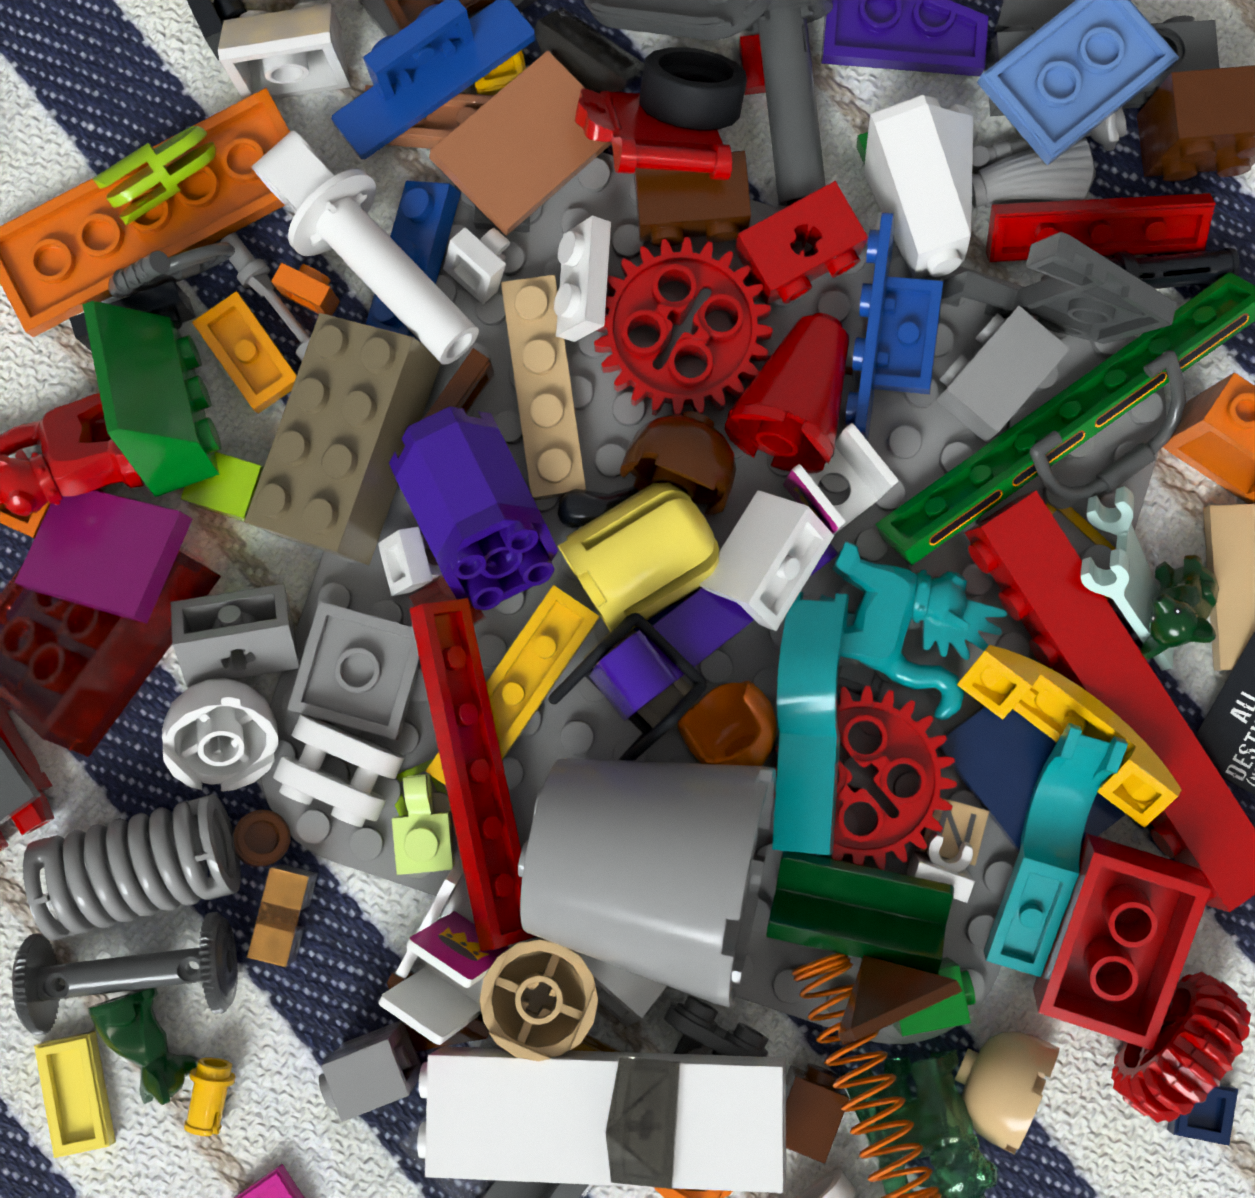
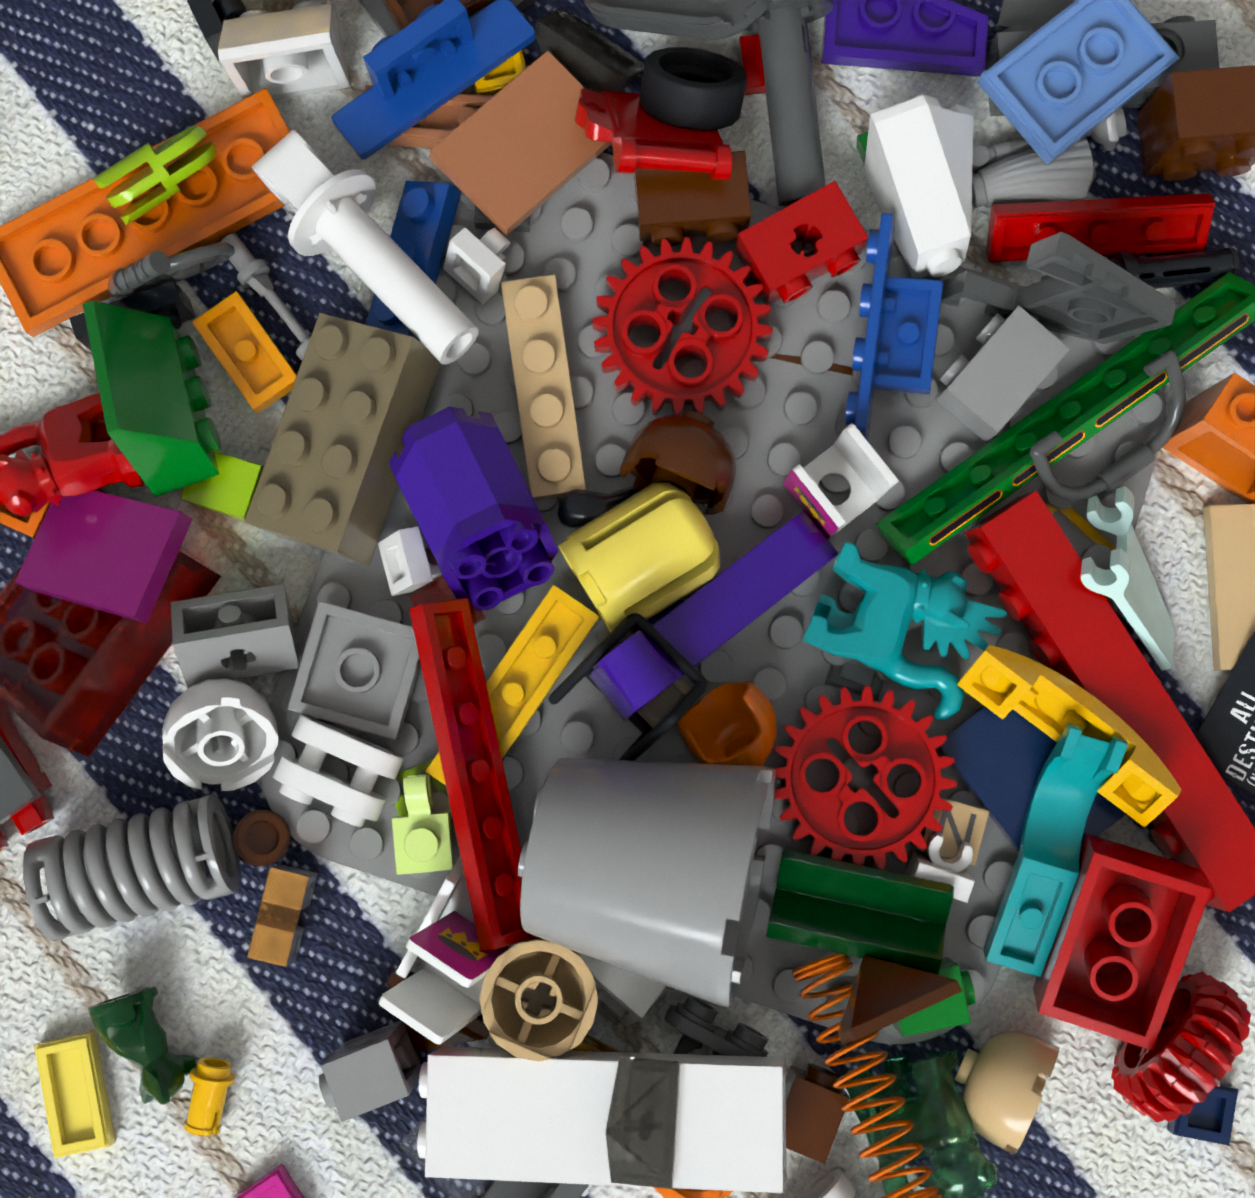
(38, 975): dark grey hose -> none
(306, 287): orange plate -> none
(465, 384): reddish brown tile -> none
(583, 279): white plate -> none
(769, 557): white panel -> none
(795, 398): red cone -> none
(808, 725): teal piece -> none
(1181, 607): dark green animal -> none

